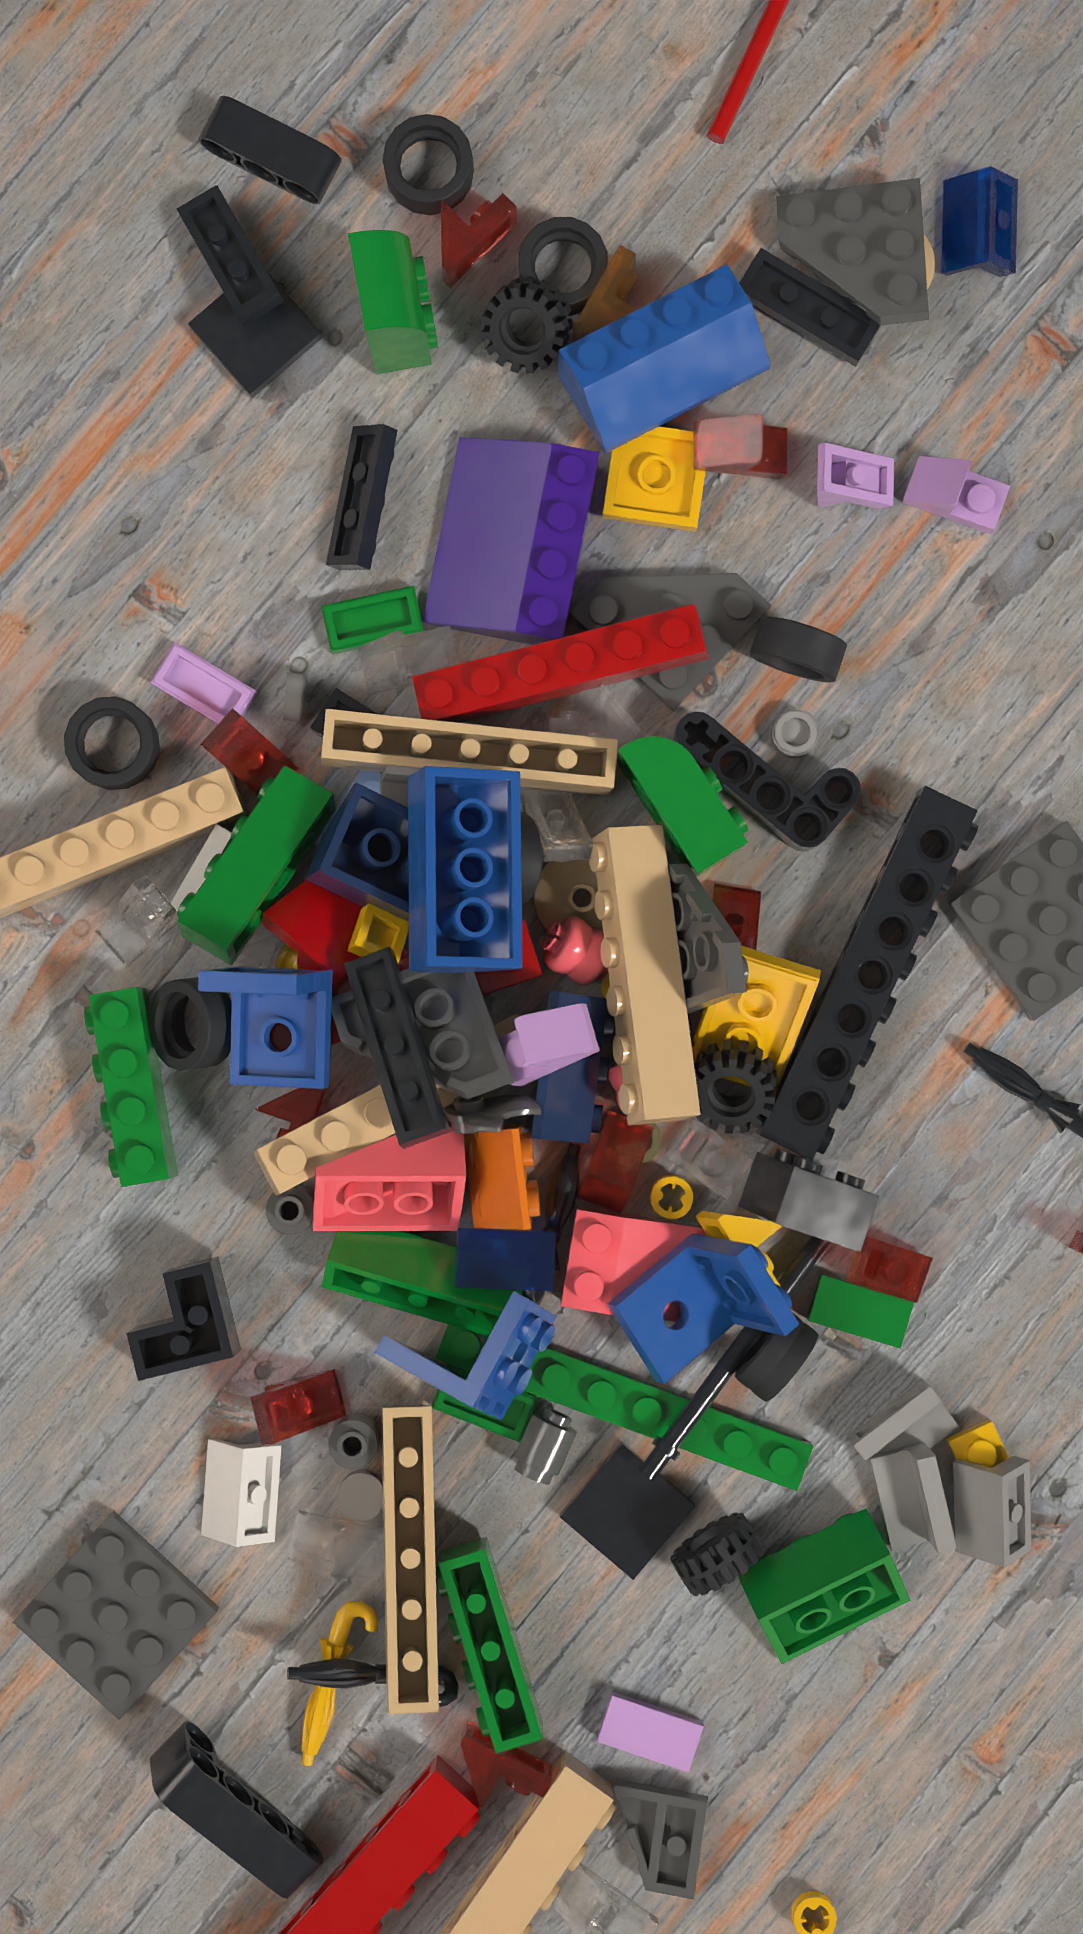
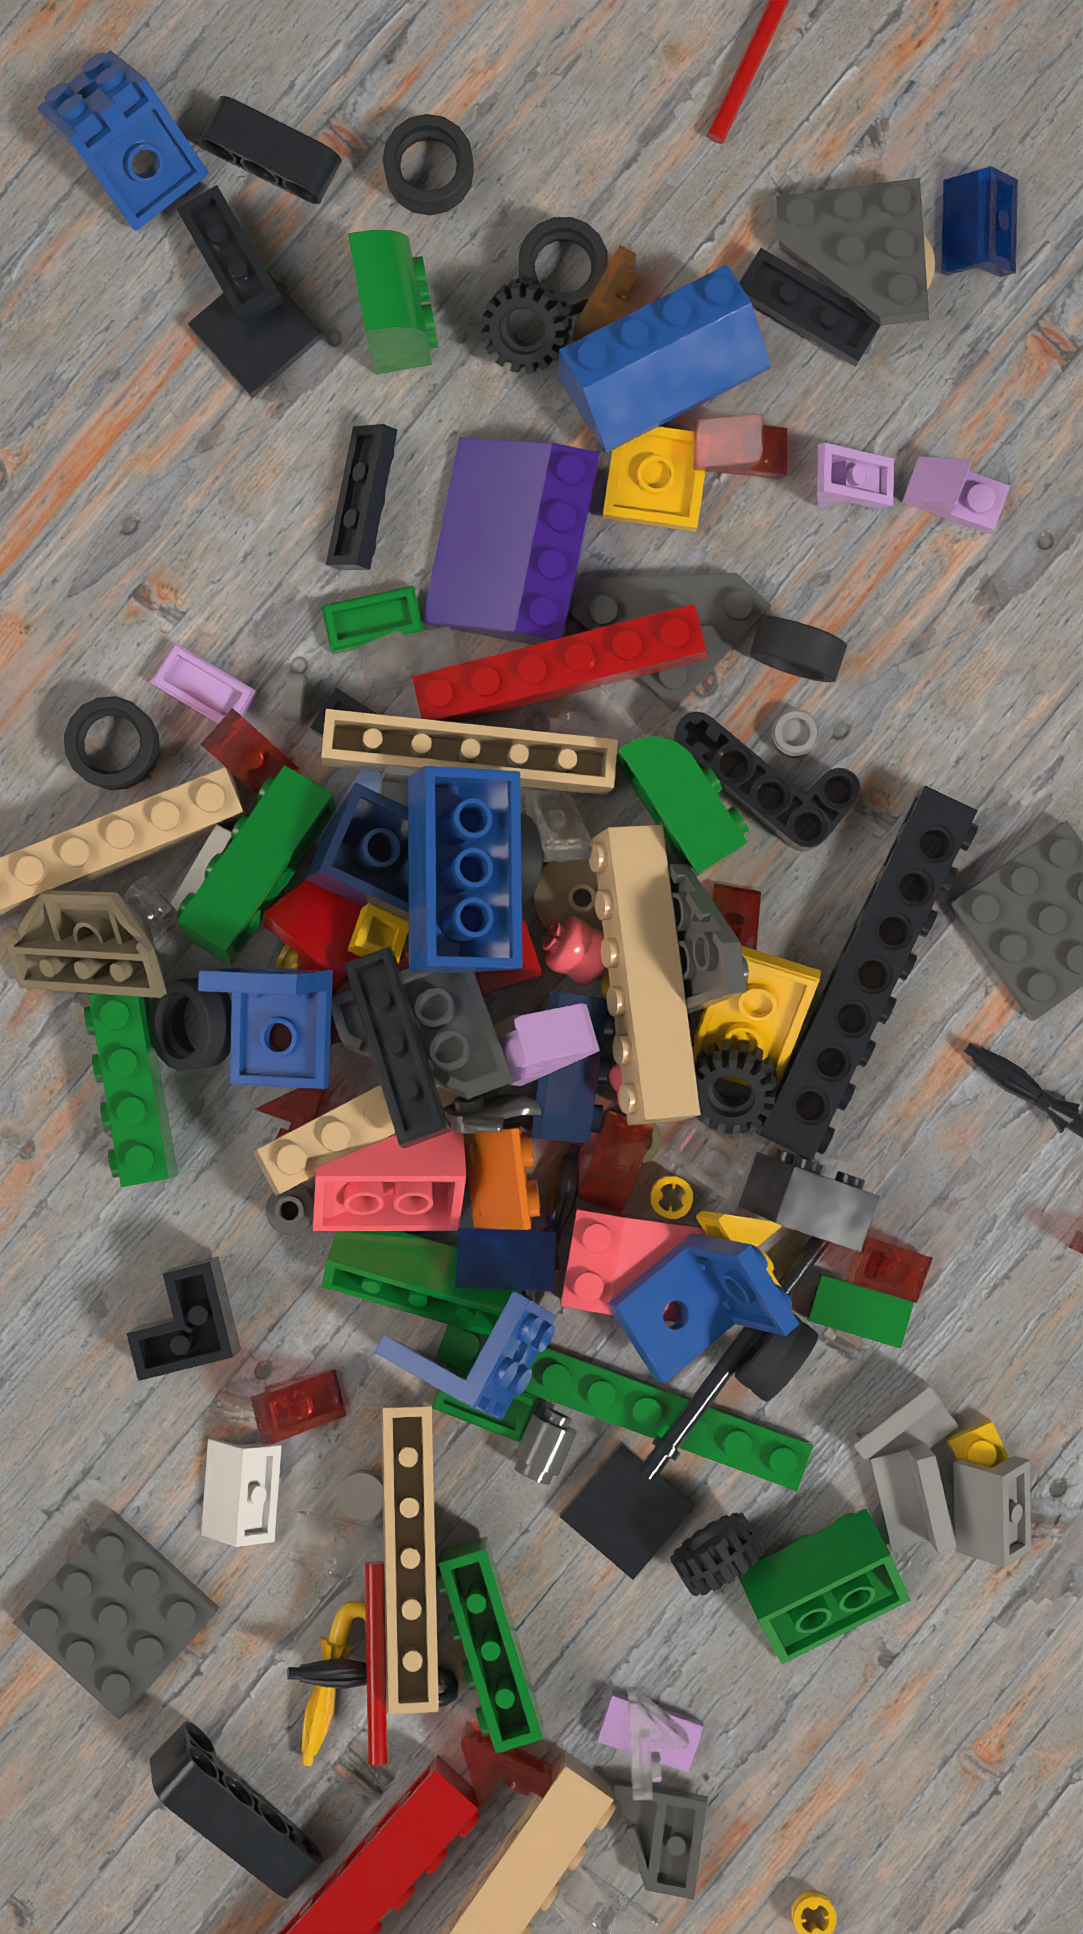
(86, 946): none -> dark tan wedge
(111, 117): none -> blue bracket
(358, 1426): dark grey brick -> none
(376, 1663): none -> red bar
(464, 244): clear red slope -> none
(649, 1730): none -> clear slope

